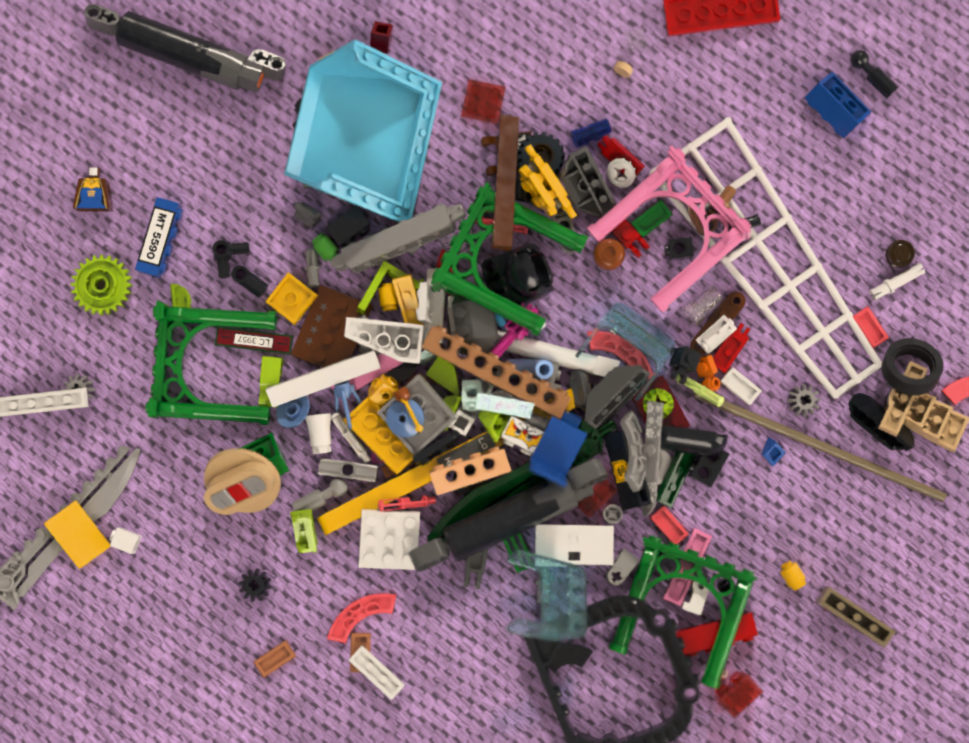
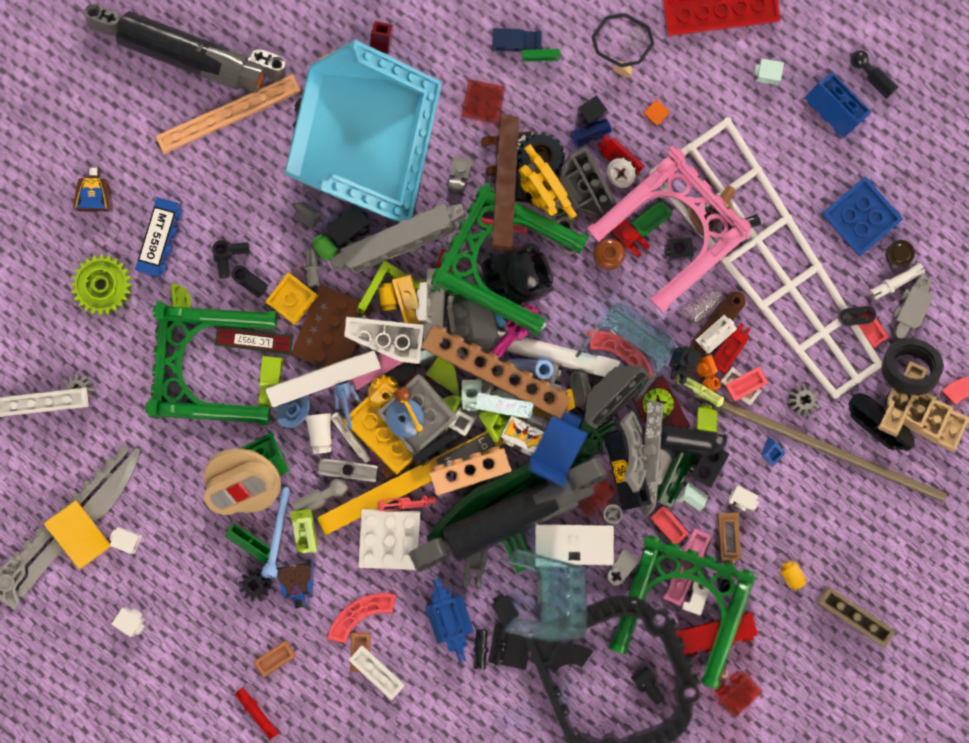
(129, 621): none -> white brick
(228, 114): none -> light nougat tile
(247, 545): none -> green piece
(256, 713): none -> red pin
(270, 570): none -> light blue piece
(296, 582): none -> torso
(449, 619): none -> blue piece
(461, 170): none -> light grey plate
(480, 649): none -> black pin
(504, 608): none -> black brick
(508, 648): none -> black hinge
(516, 40): none -> dark blue piece
(540, 55): none -> green tile
(591, 111): none -> black brick
(612, 60): none -> black piece
(646, 682): none -> black axle
(656, 112): none -> orange tile
(692, 496): none -> light aqua tile
(705, 418): none -> lime slope
(729, 537): none -> medium nougat window
(743, 498): none -> white brick
(746, 384): none -> coral tile
(769, 71): none -> light aqua brick
(857, 320): none -> black beam
(862, 216): none -> blue plate
(913, 307): none -> light grey hinge

